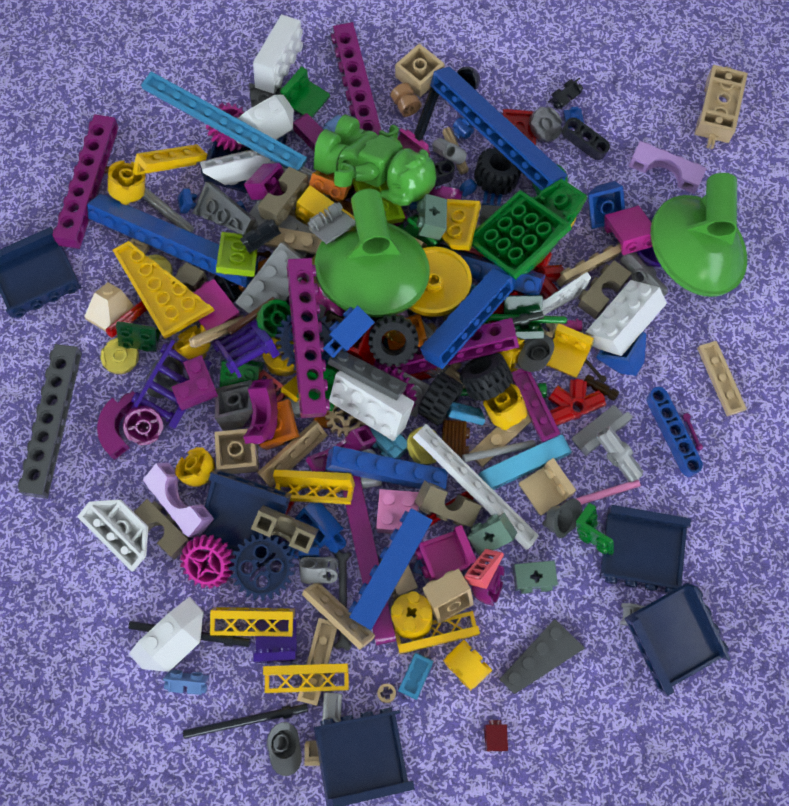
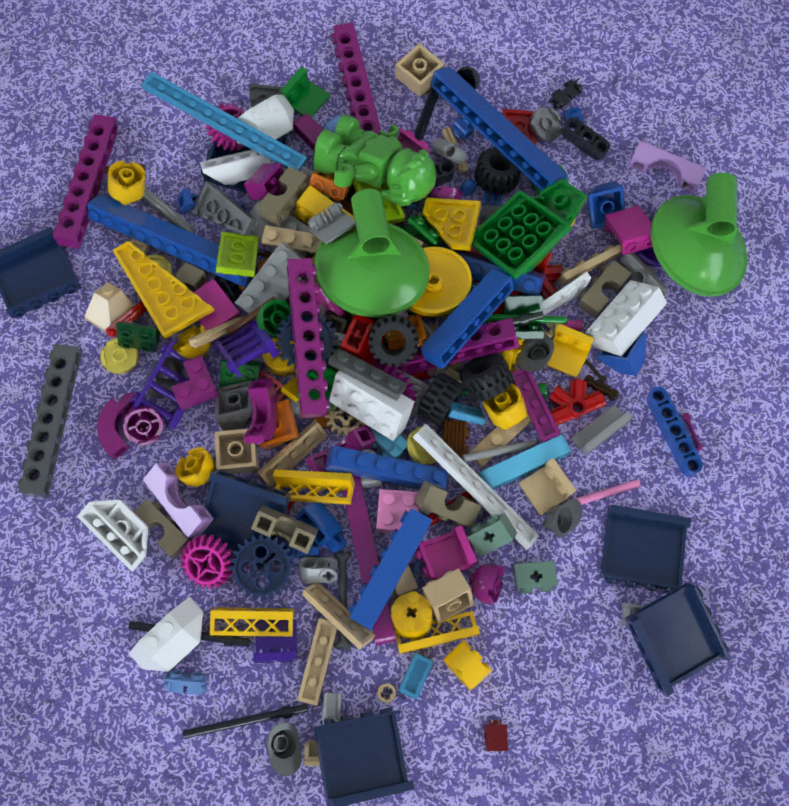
(168, 159): yellow fence -> none
(264, 233): black hinge -> none
(277, 54): white brick -> none
(306, 670): yellow fence -> none
(348, 331): blue brick -> none
(405, 99): medium nougat wheel -> none
(432, 217): sand green brick -> none
(485, 575): coral slope -> none
(543, 655): dark grey wing -> none
(587, 532): green bracket -> none
(619, 454): light grey piece -> none
(720, 118): tan brick -> none
(721, 378): tan plate -> none

